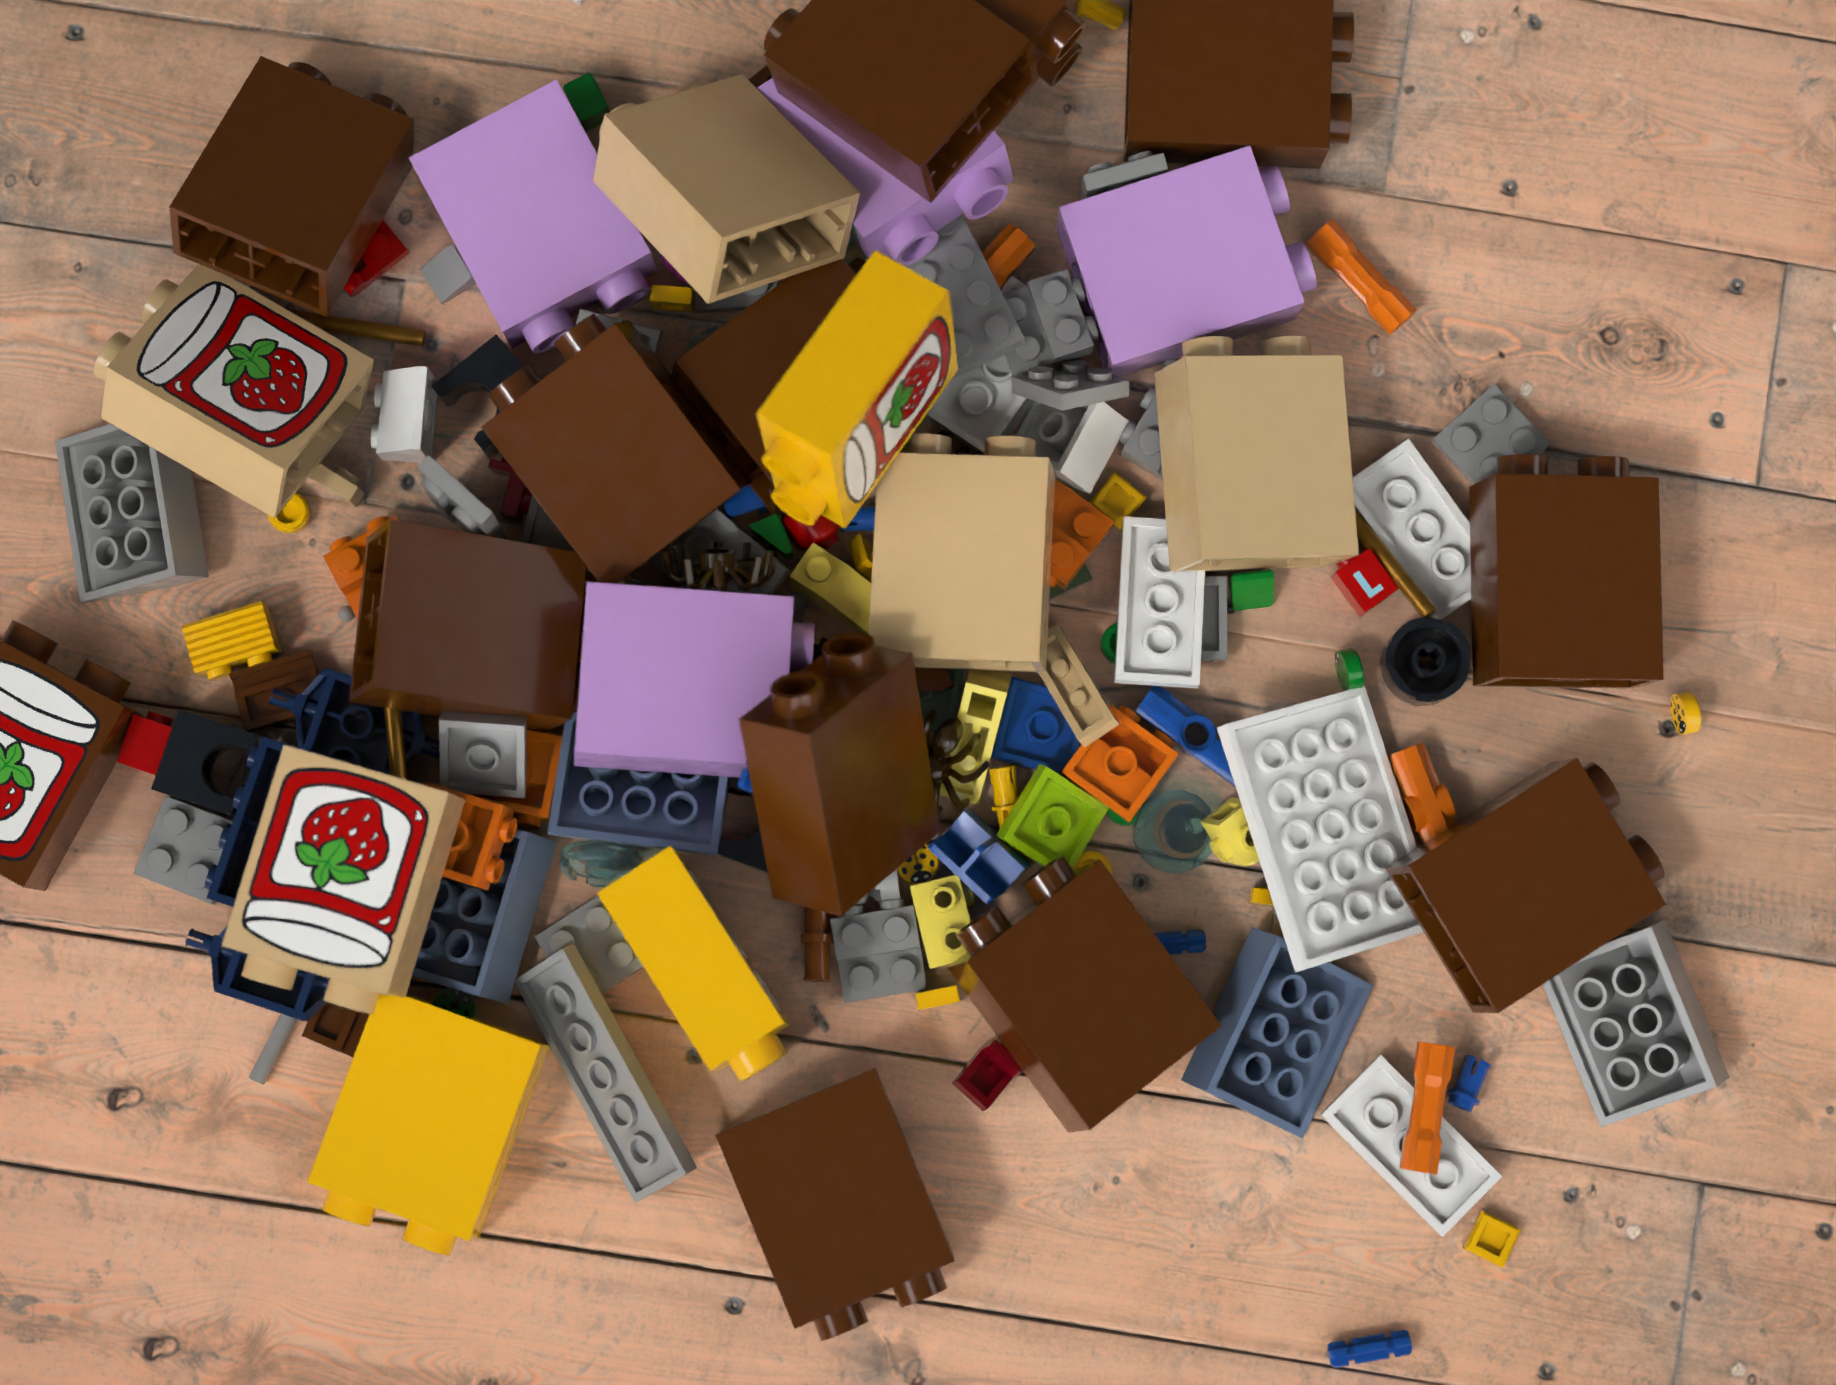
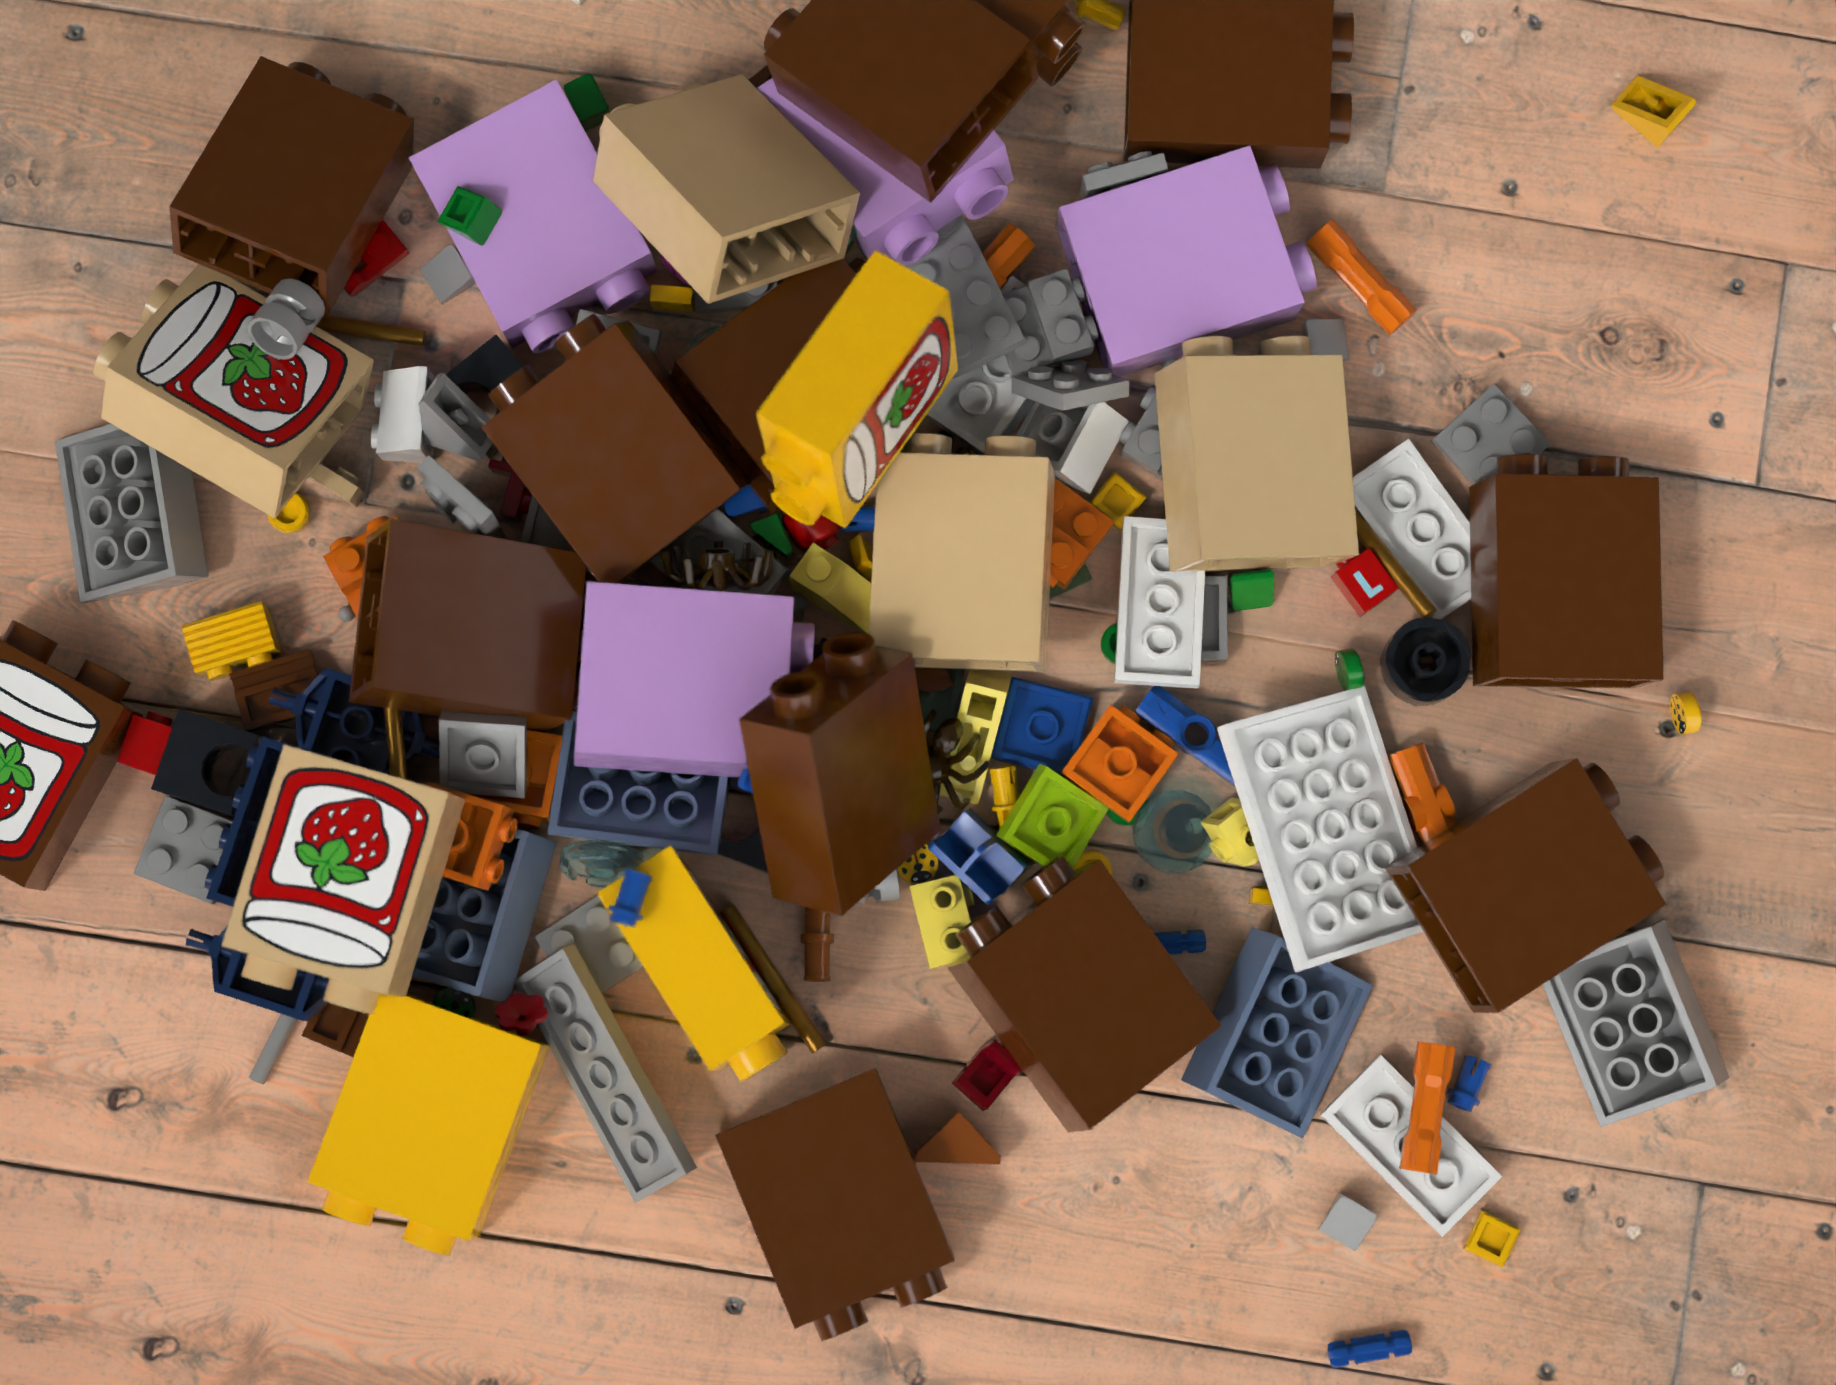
(286, 319): none -> light grey wheel
(453, 420): none -> light grey slope
(470, 215): none -> green slope
(521, 1013): none -> red plant
(630, 898): none -> blue pin
(772, 978): none -> pearl gold bar
(878, 951): light grey plate -> none
(937, 997): yellow tile -> none
(957, 1143): none -> dark orange slope
(1075, 690): tan plate -> none
(1326, 337): none -> light grey slope
(1347, 1221): none -> light grey slope
(1652, 108): none -> yellow slope

